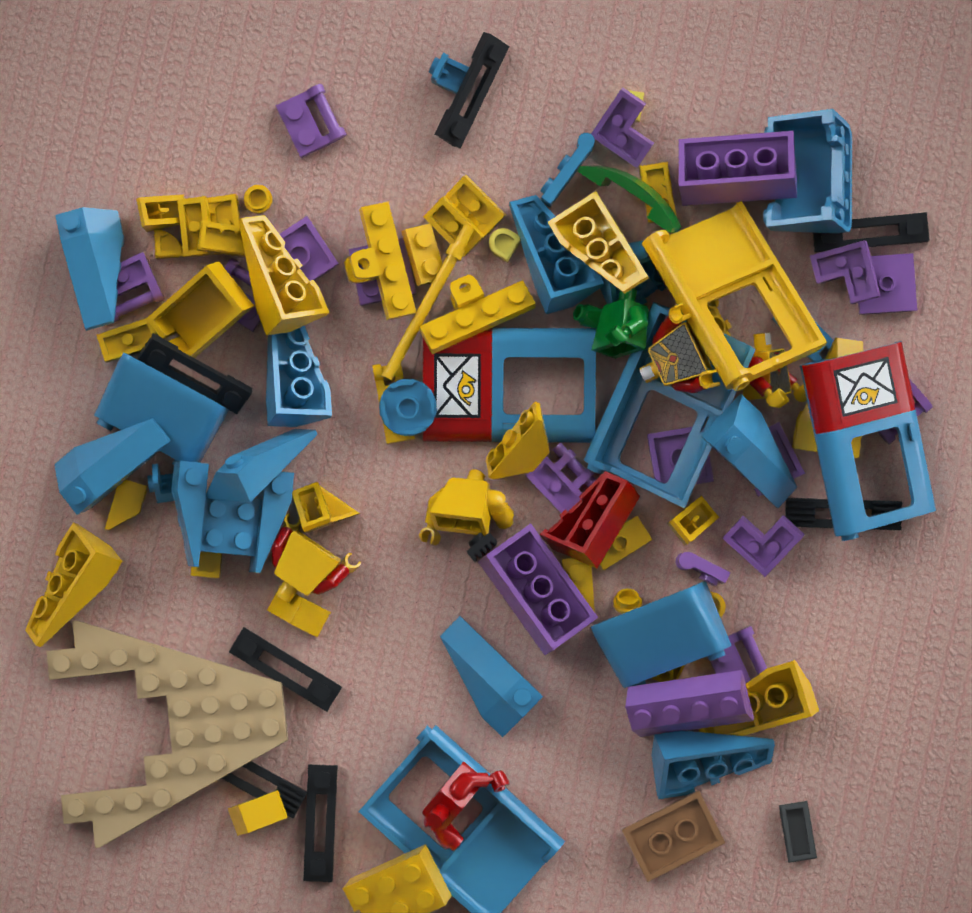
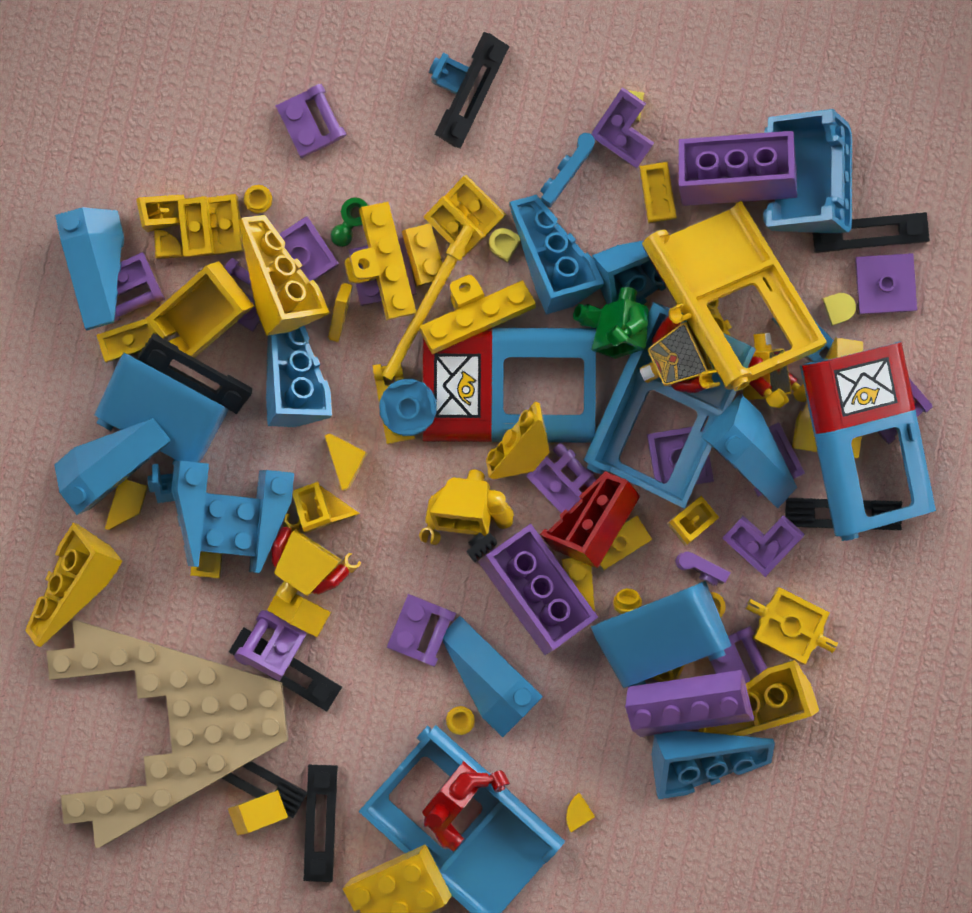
(220, 239): yellow plate -> none
(253, 469): dark azure wedge -> none
(278, 651): none -> medium lavender plate
(340, 311): none -> yellow tile
(342, 234): none -> green plate
(346, 459): none -> yellow slope
(412, 626): none -> medium lavender plate
(460, 720): none -> yellow plate
(578, 813): none -> yellow tile
(598, 241): yellow wedge -> none
(660, 213): green slope -> none
(673, 836): medium nougat plate -> none
(791, 626): none -> yellow plate
(797, 831): dark grey tile -> none
(839, 307): none -> light yellow tile
(854, 265): medium lavender plate -> none

